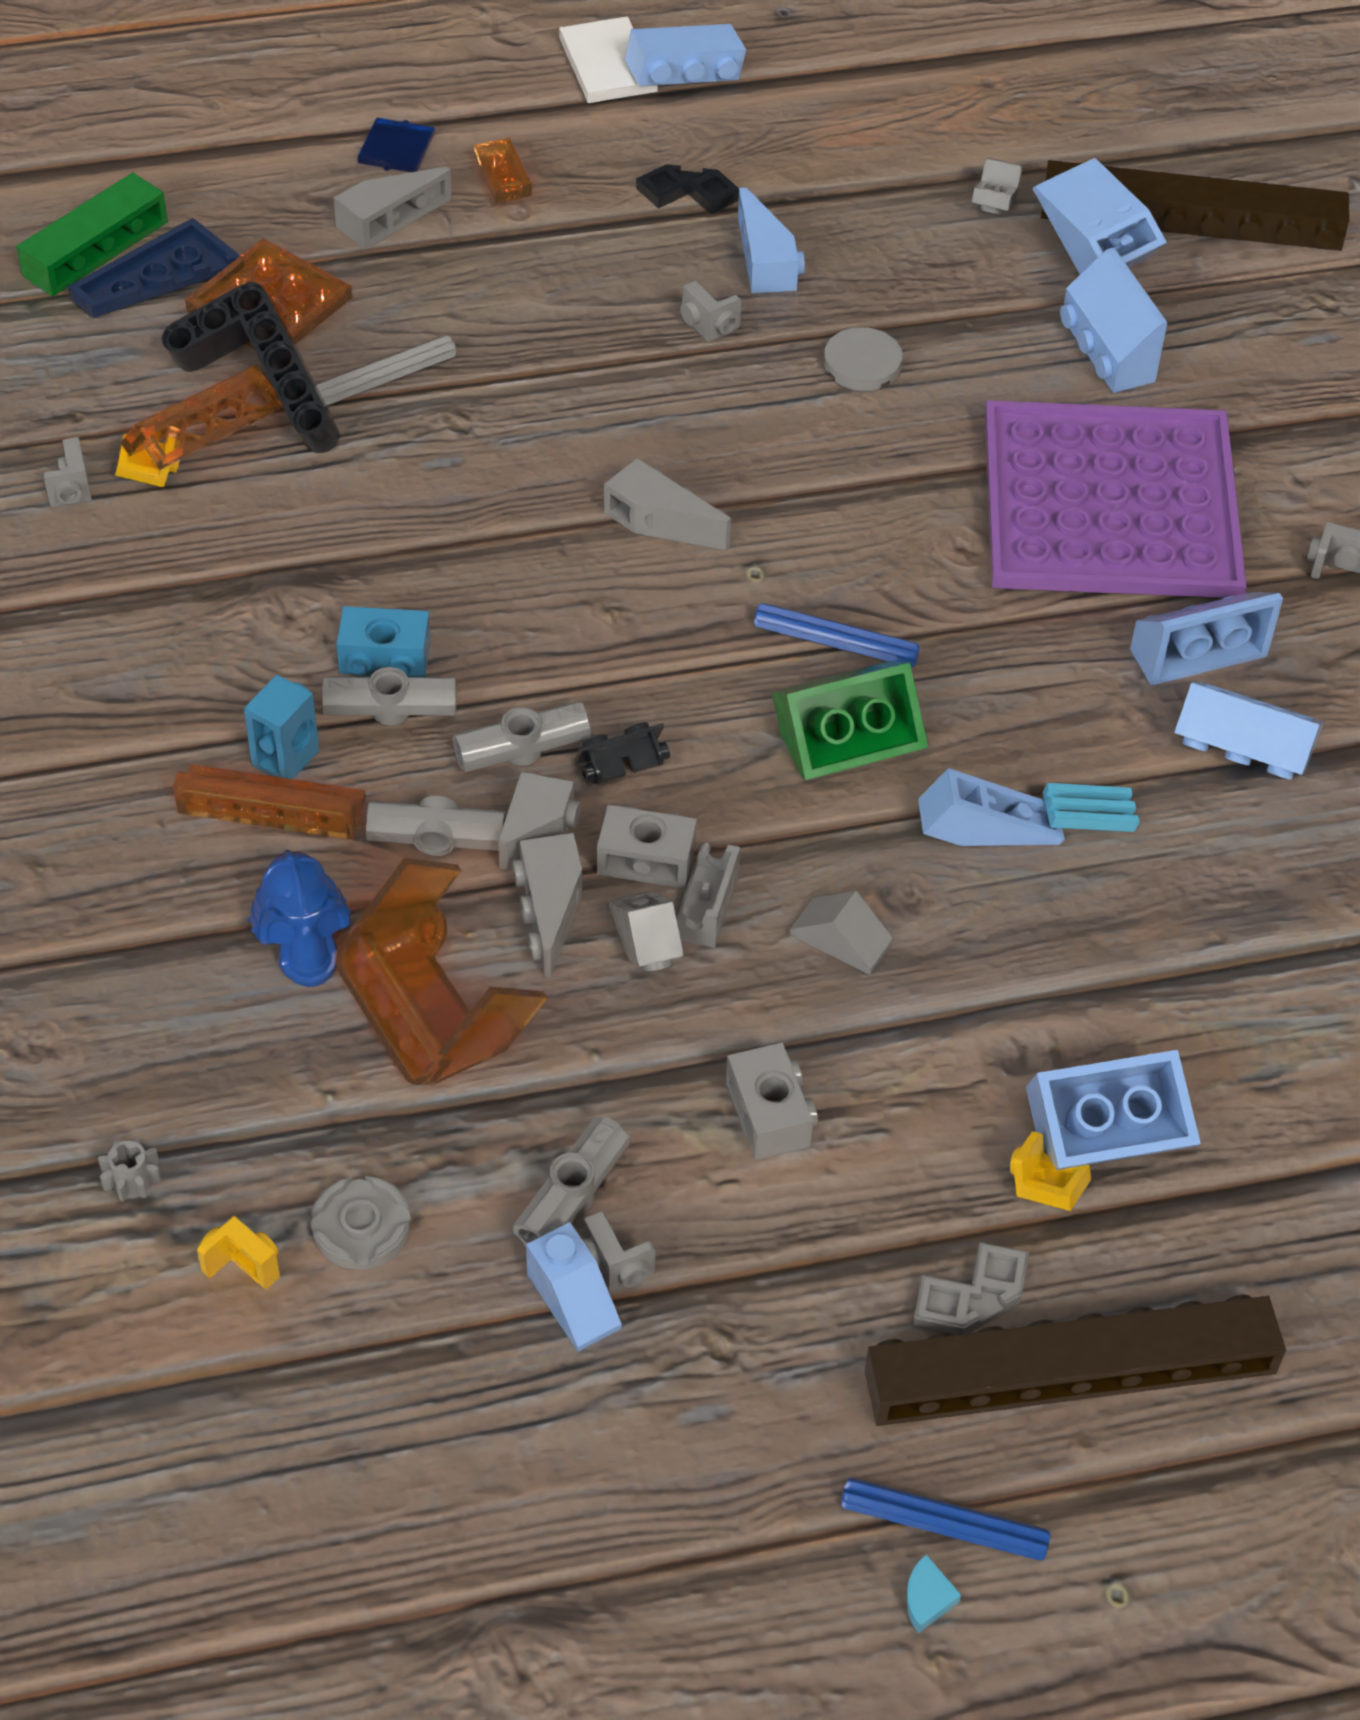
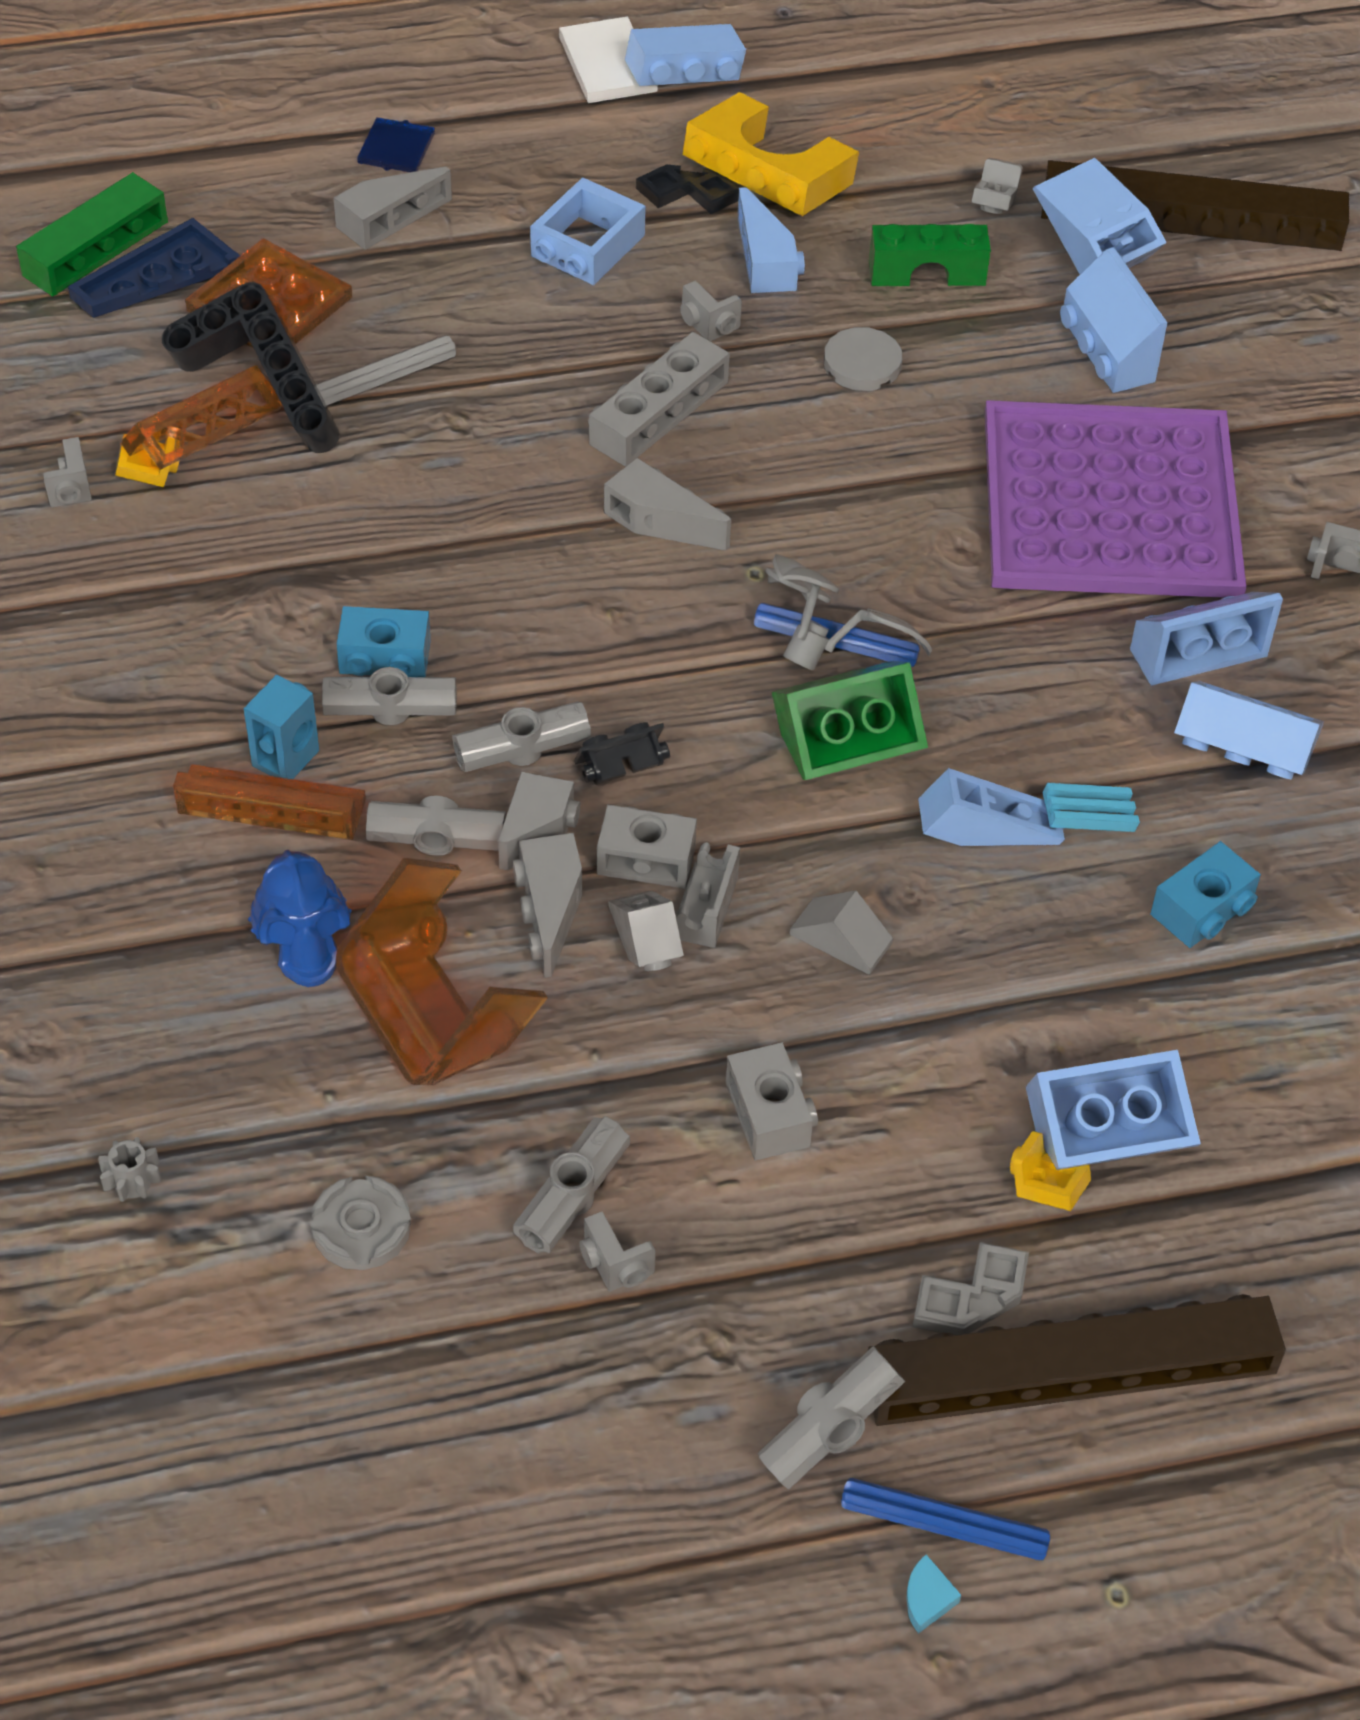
(236, 1242): yellow bracket -> none
(502, 170): clear orange plate -> none
(572, 1286): light blue slope -> none
(599, 206): none -> light blue window
(658, 398): none -> light grey brick
(798, 181): none -> yellow arch
(810, 637): none -> light grey plant
(830, 1418): none -> light grey piece
(902, 248): none -> green arch
(1206, 895): none -> dark azure brick

